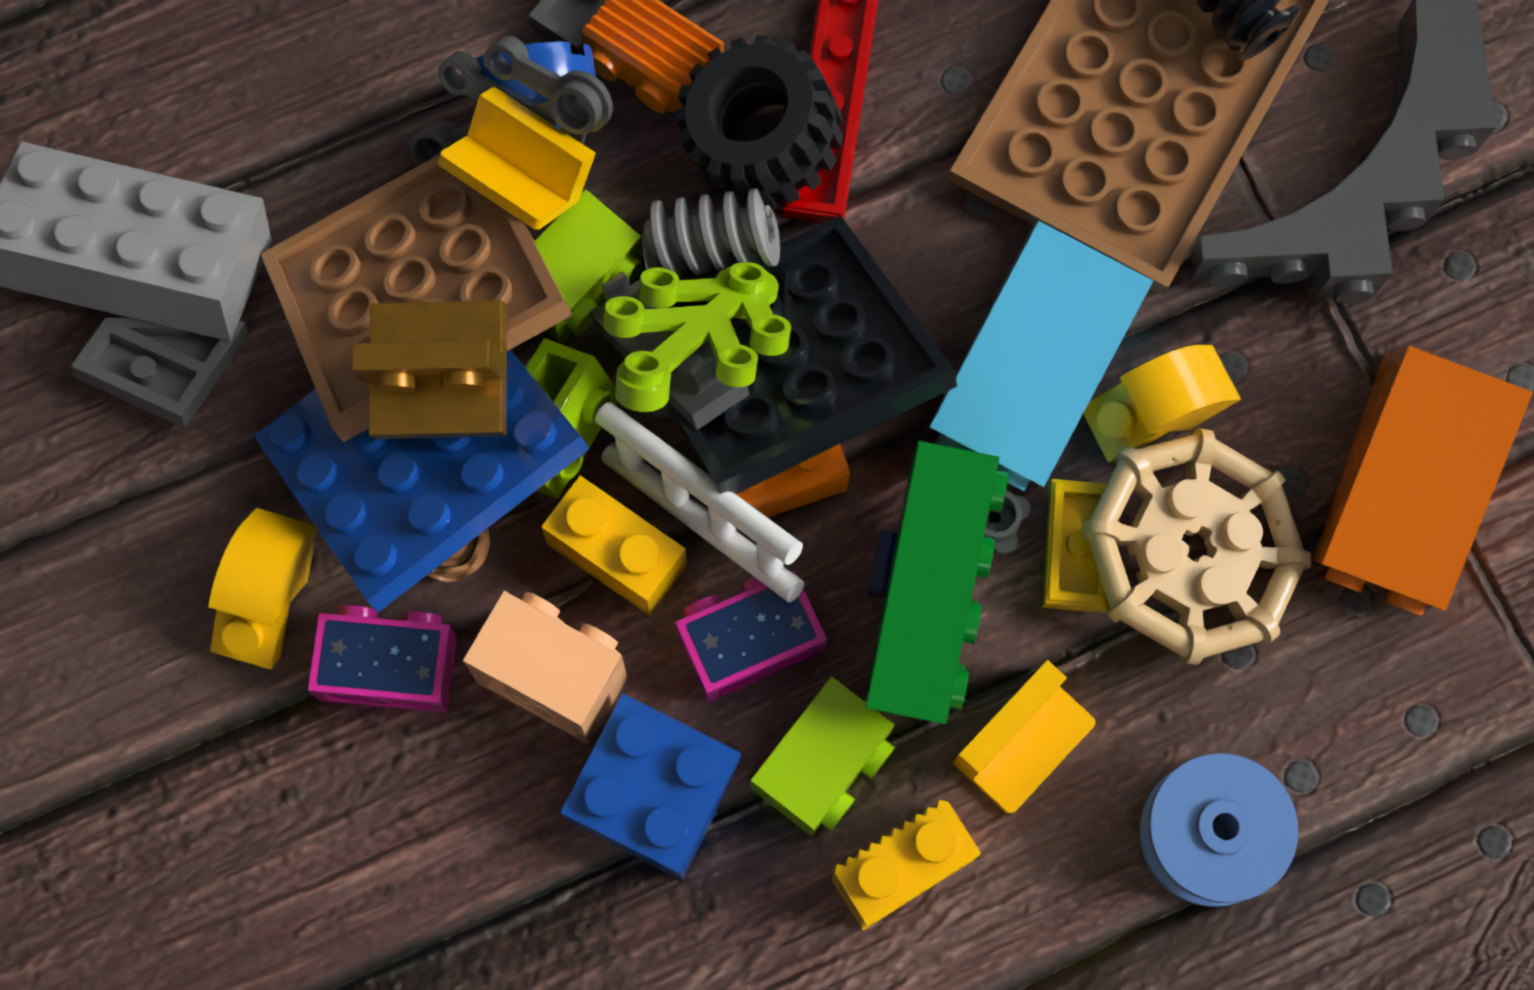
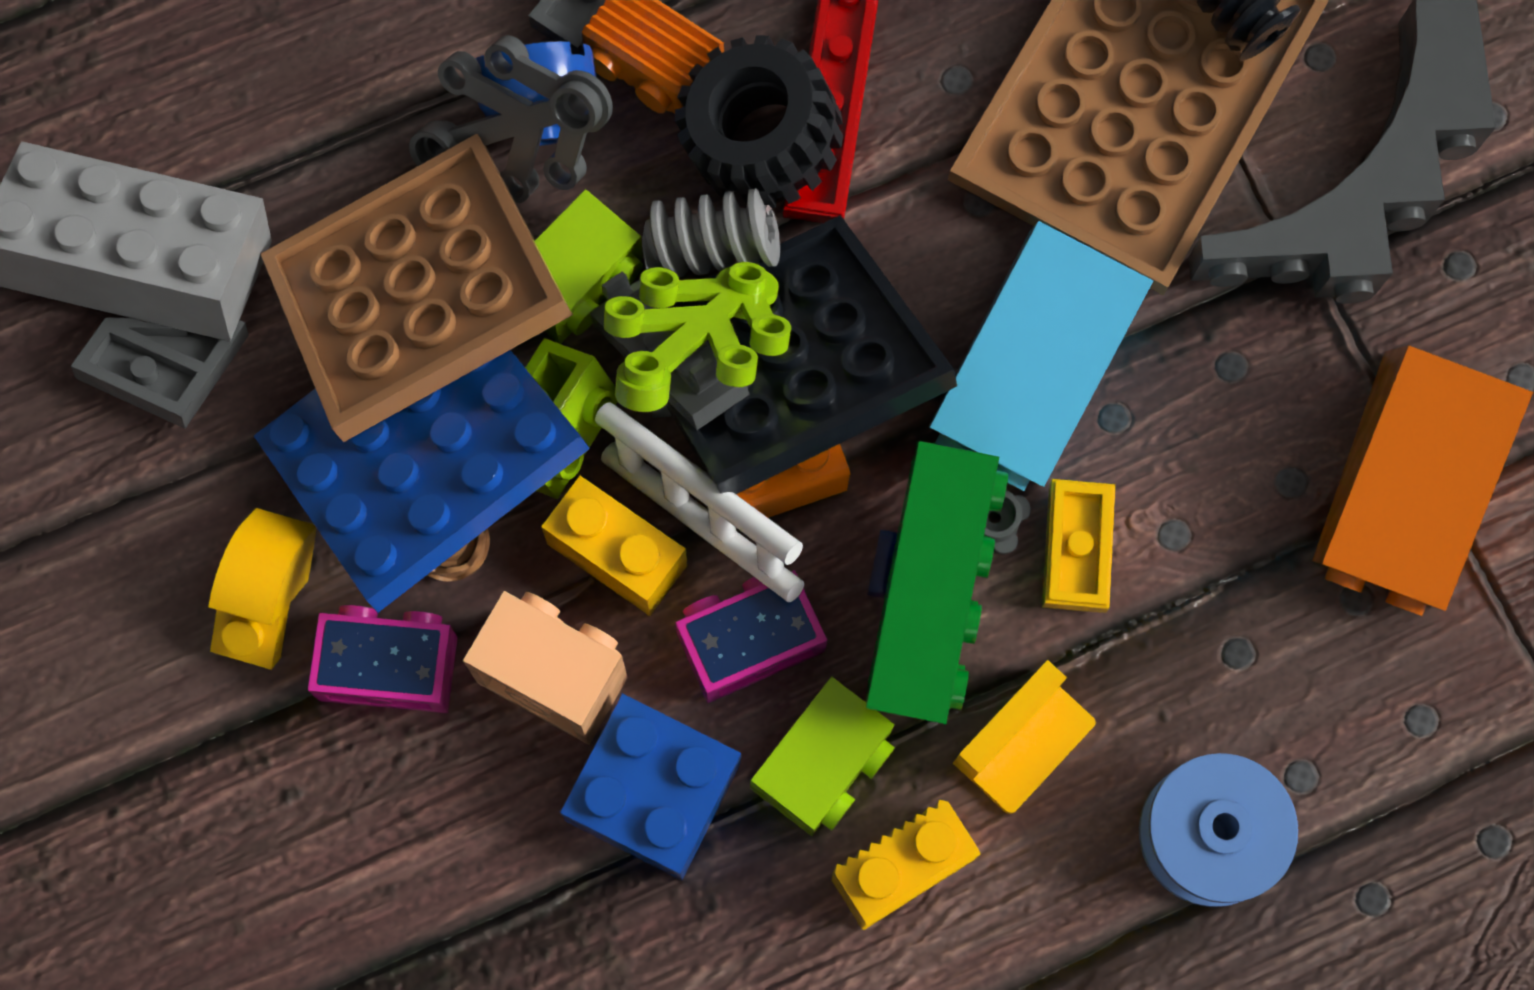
(435, 369): pearl gold bracket -> none
(519, 160): yellow panel -> none
(1161, 398): yellow brick -> none
(1230, 539): tan plate -> none

